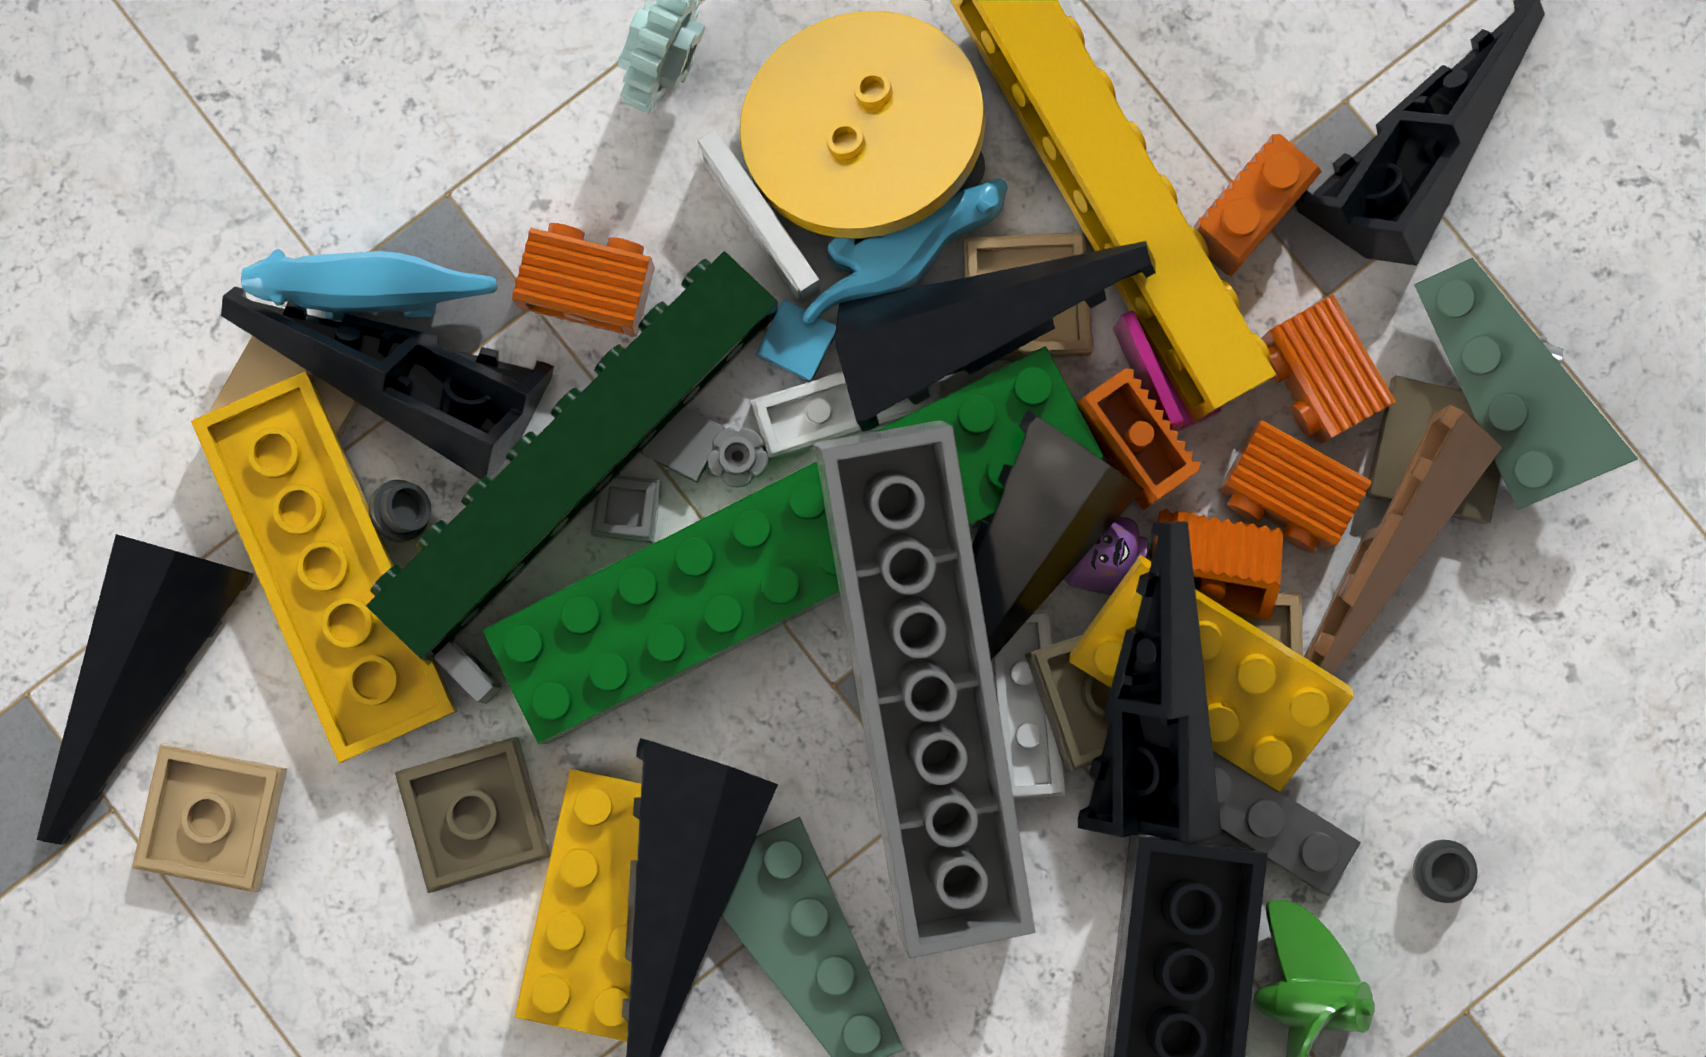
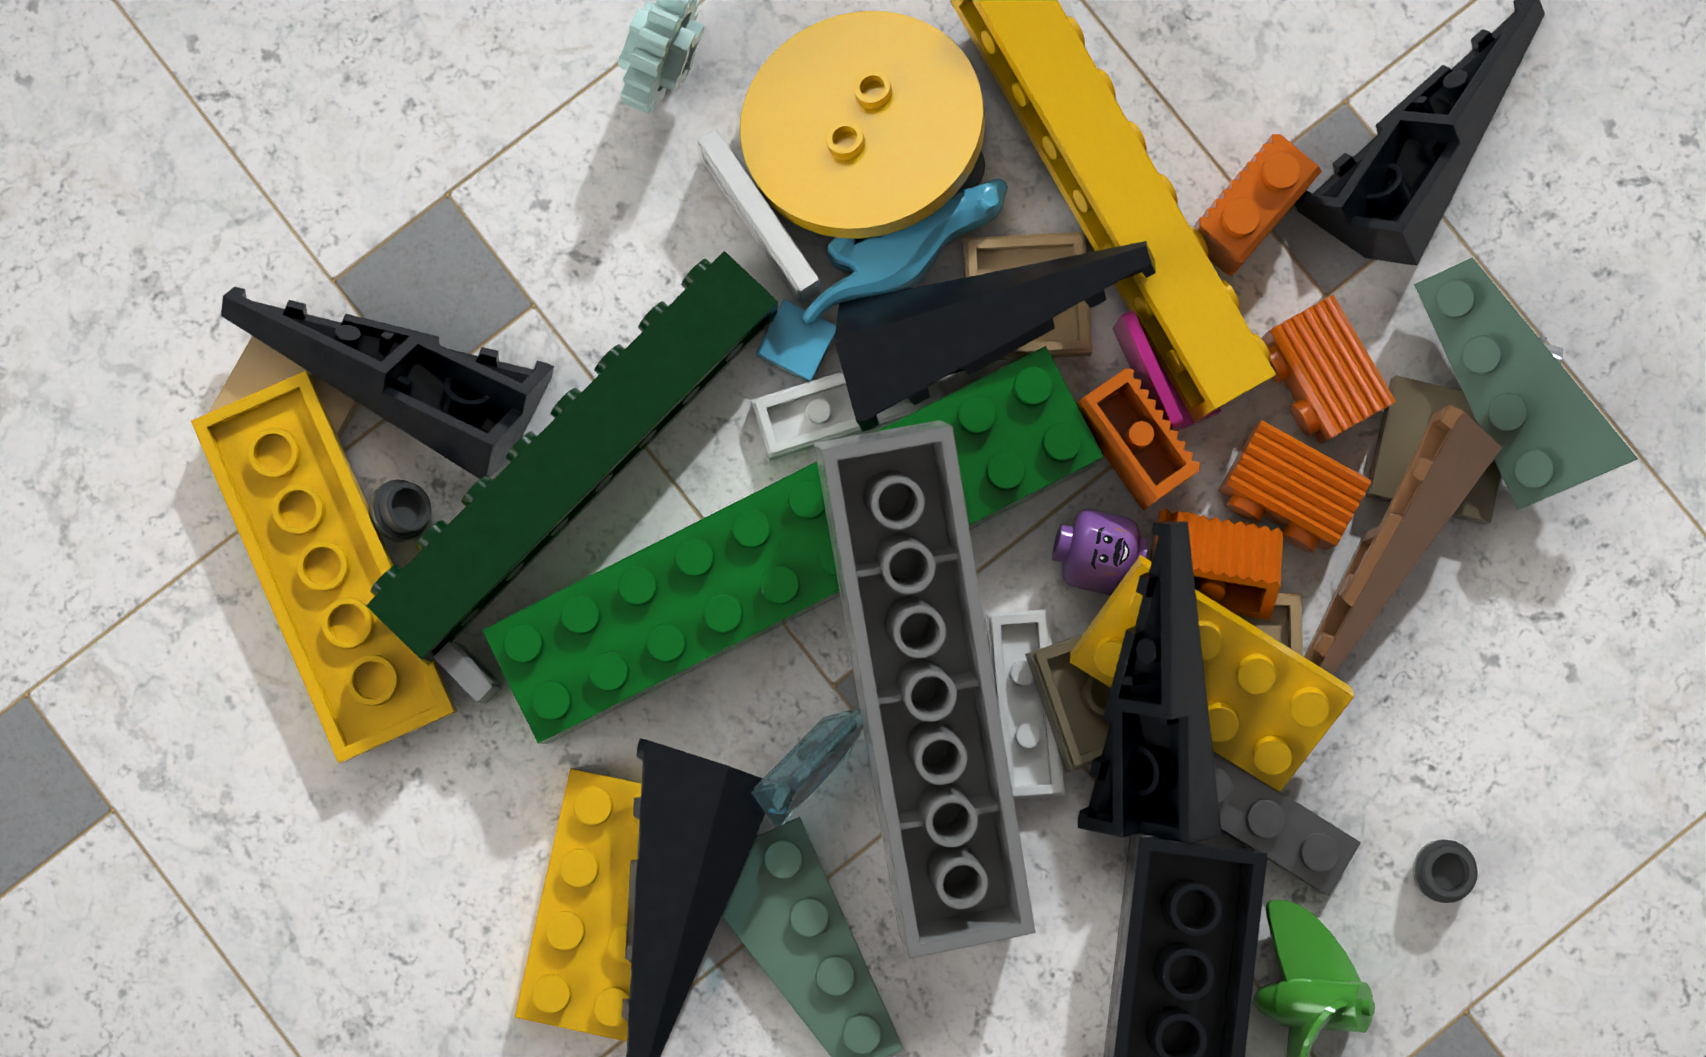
(143, 636): black wedge -> none
(209, 818): tan tile -> none
(361, 283): medium azure animal -> none
(473, 814): dark tan tile -> none
(584, 279): orange brick -> none
(627, 509): light grey tile -> none
(684, 444): light grey tile -> none
(737, 473): light grey plate -> none
(808, 765): none -> clear light blue slope
(1046, 521): black wedge -> none

